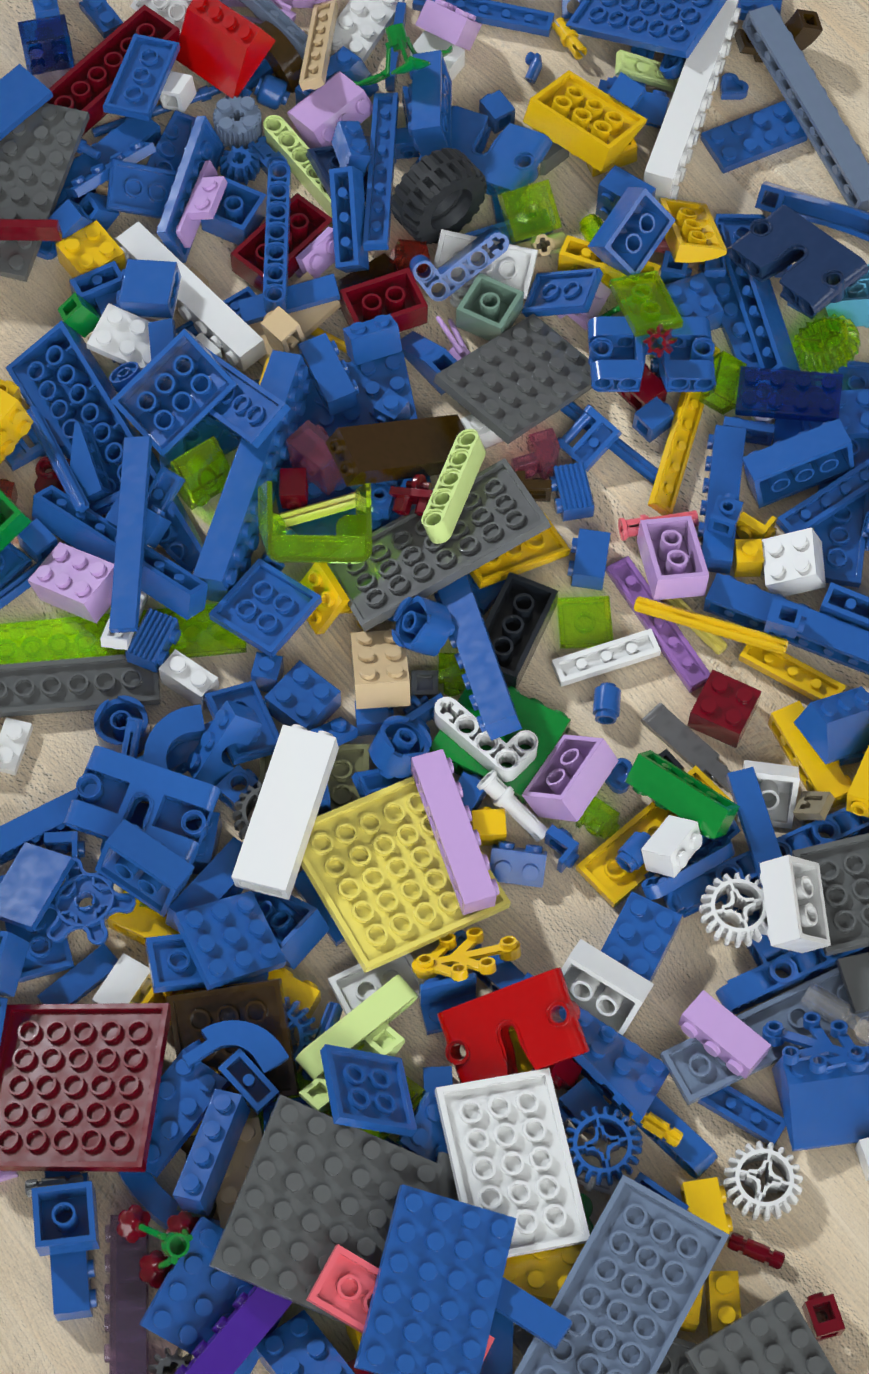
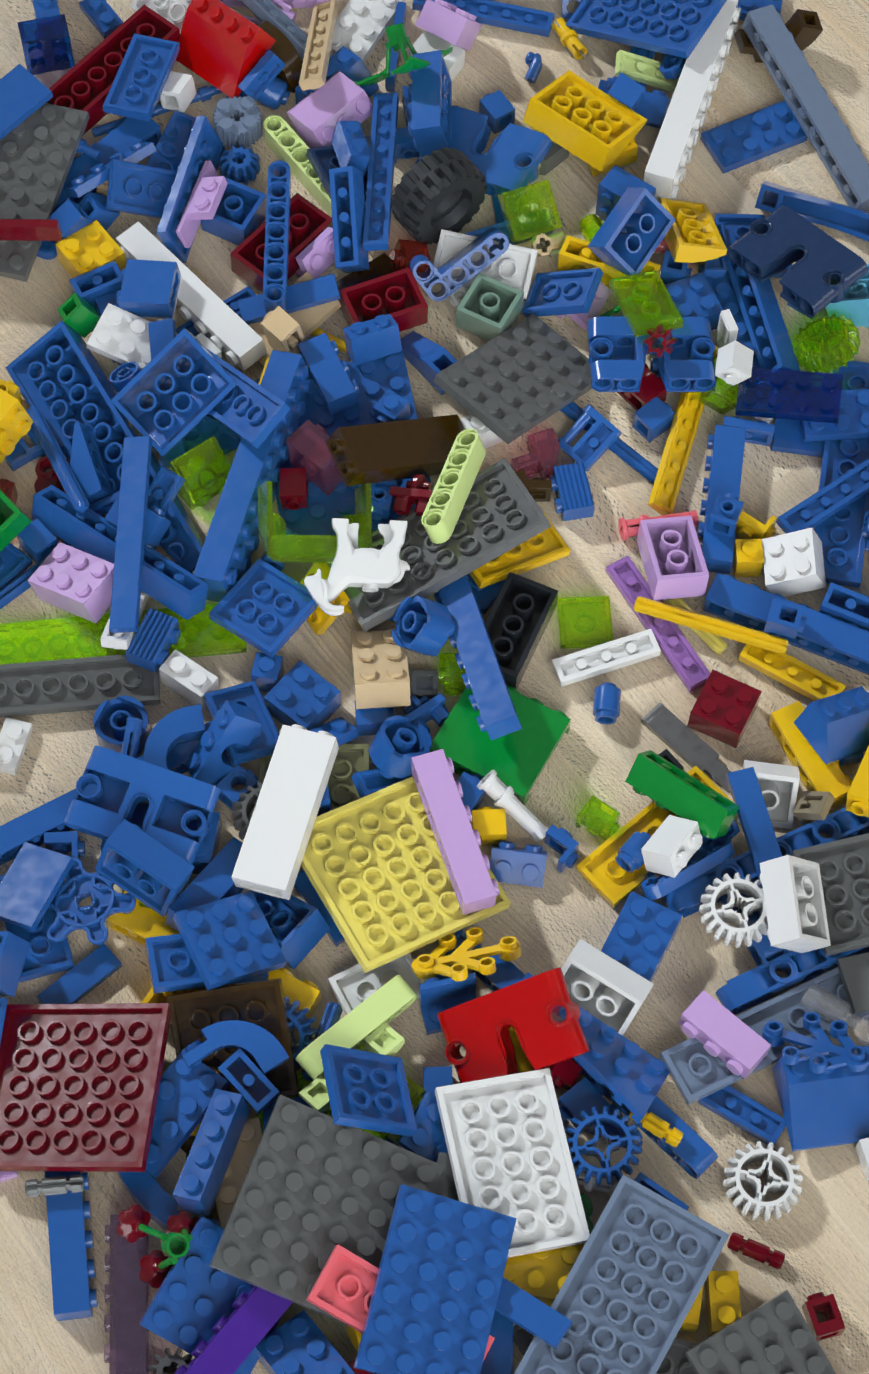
(65, 1218): blue brick -> none
(125, 983): white brick -> none
(261, 75): none -> blue plate
(265, 153): blue piece -> none
(319, 510): light yellow axle -> none
(359, 566): none -> white animal
(459, 348): lavender plant -> none
(471, 742): white beam -> none
(570, 777): lavender brick -> none
(590, 559): blue brick -> none
(618, 776): blue tile -> none
(706, 1202): yellow brick -> none
(726, 330): none -> white tile
(733, 88): blue tile -> none
(734, 363): none -> white brick
(799, 463): blue brick -> none

